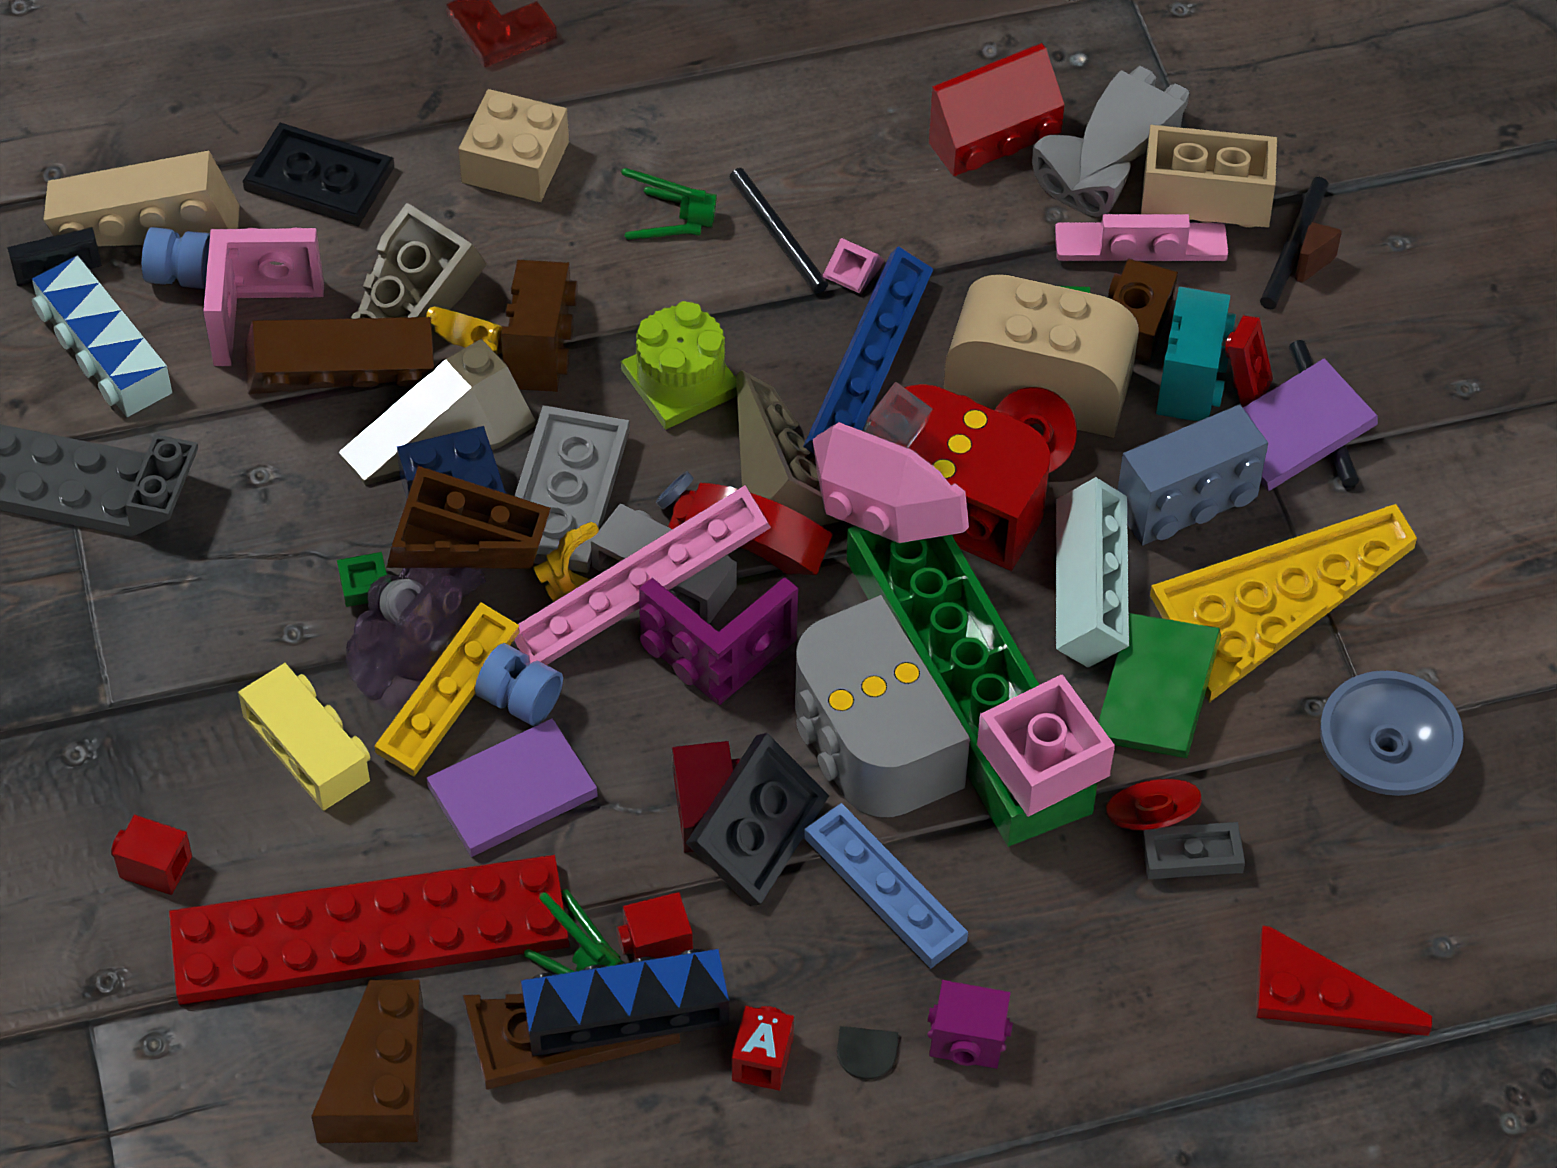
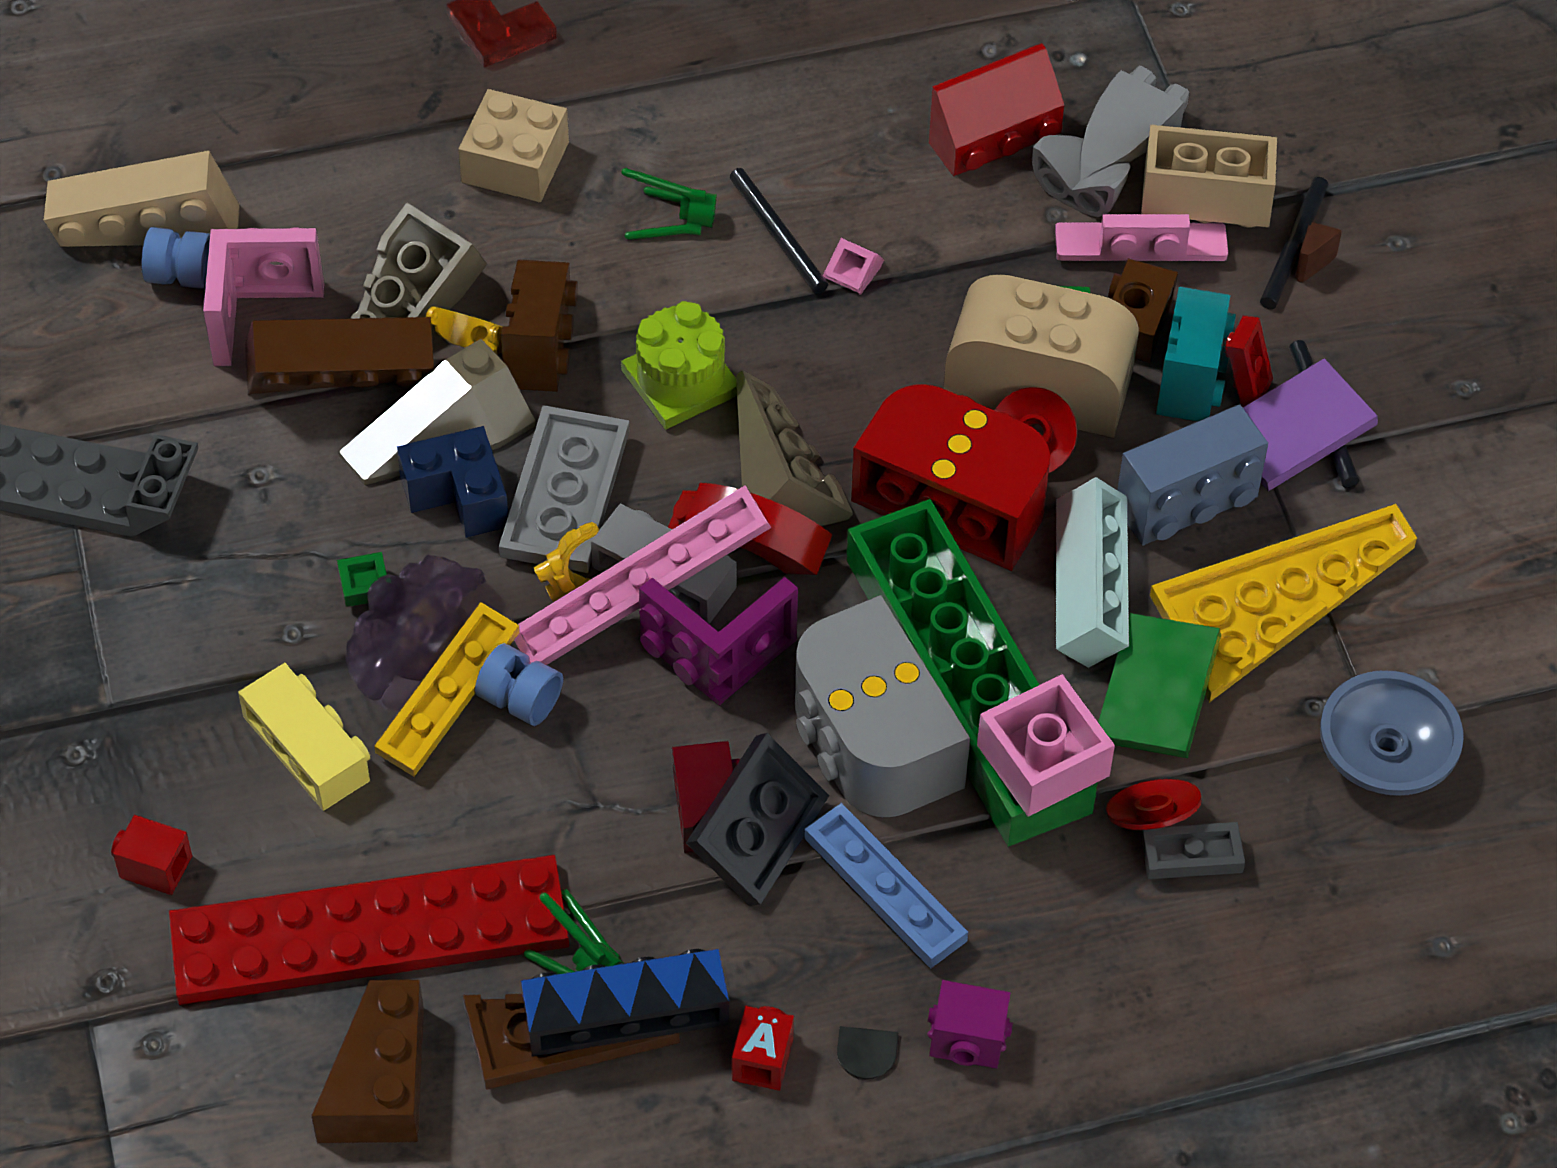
(44, 254): black plate -> none
(101, 337): light aqua brick -> none
(318, 174): black tile -> none
(397, 597): light grey tile -> none
(465, 526): reddish brown wedge -> none
(511, 787): medium lavender tile -> none
(655, 928): red brick -> none
(674, 490): sand blue piece -> none
(873, 344): blue plate -> none
(885, 487): bright pink wedge -> none
(898, 417): clear light blue brick -> none
(1312, 989): red wing -> none

